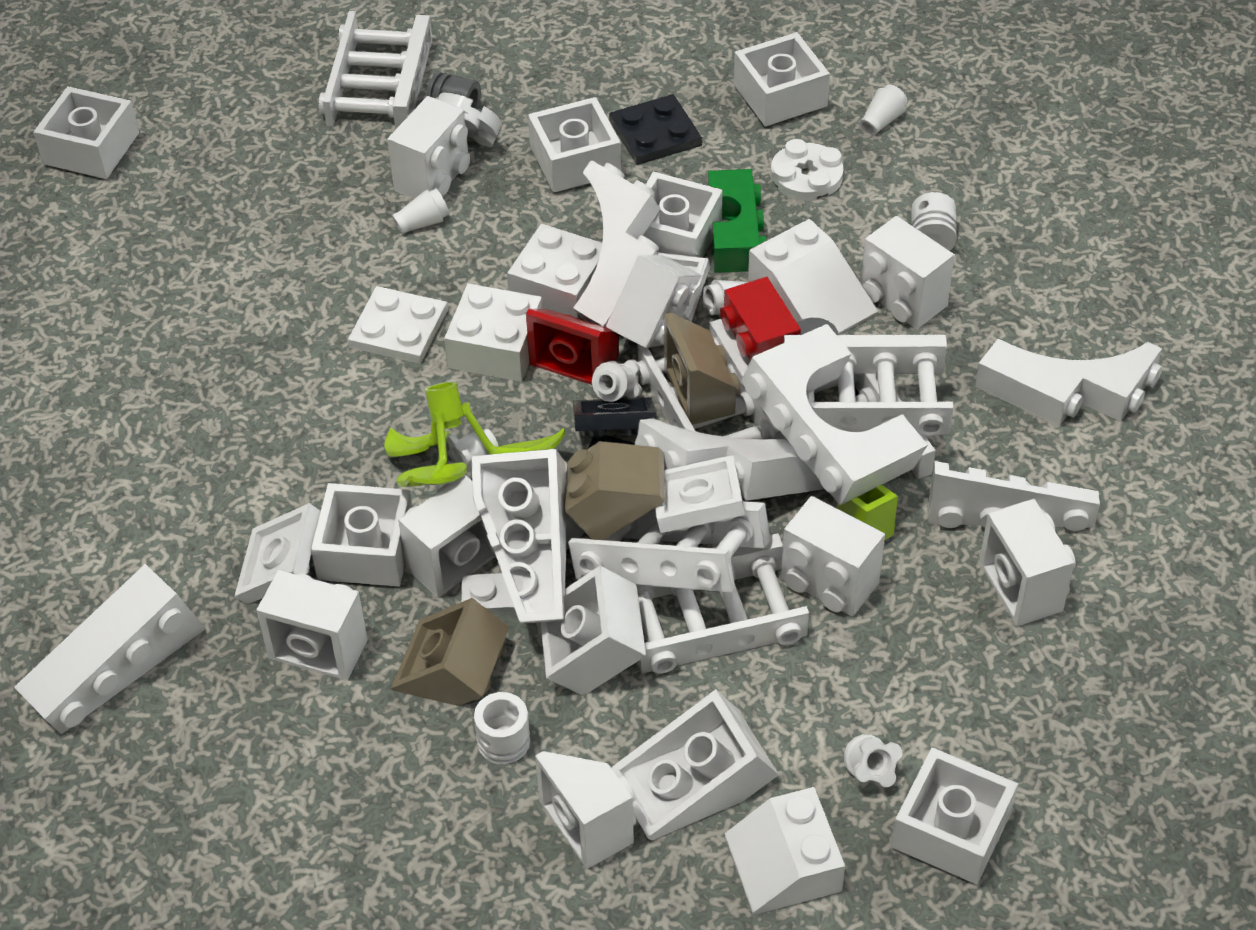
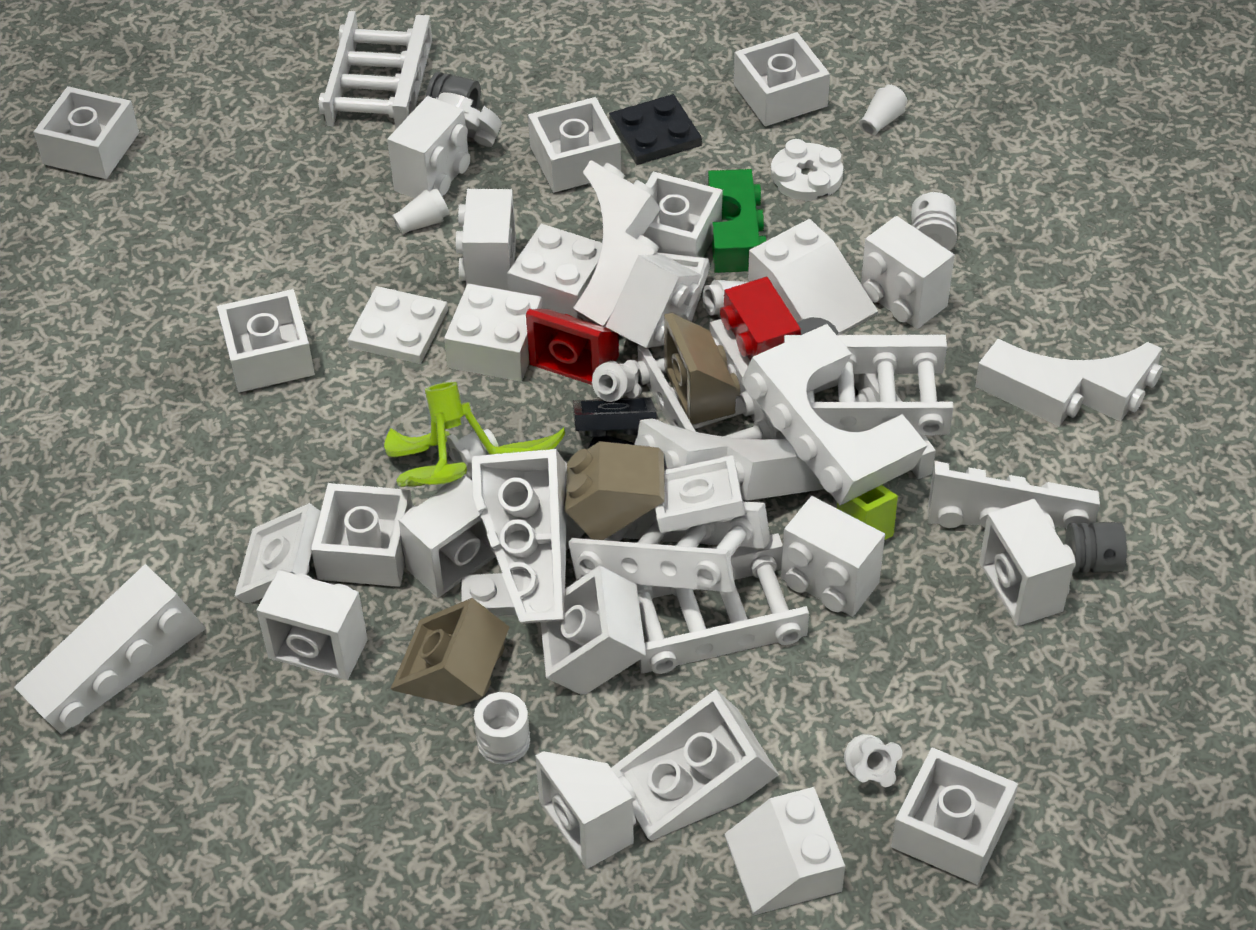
(266, 340): none -> white brick
(486, 237): none -> white brick
(1097, 546): none -> dark grey piece

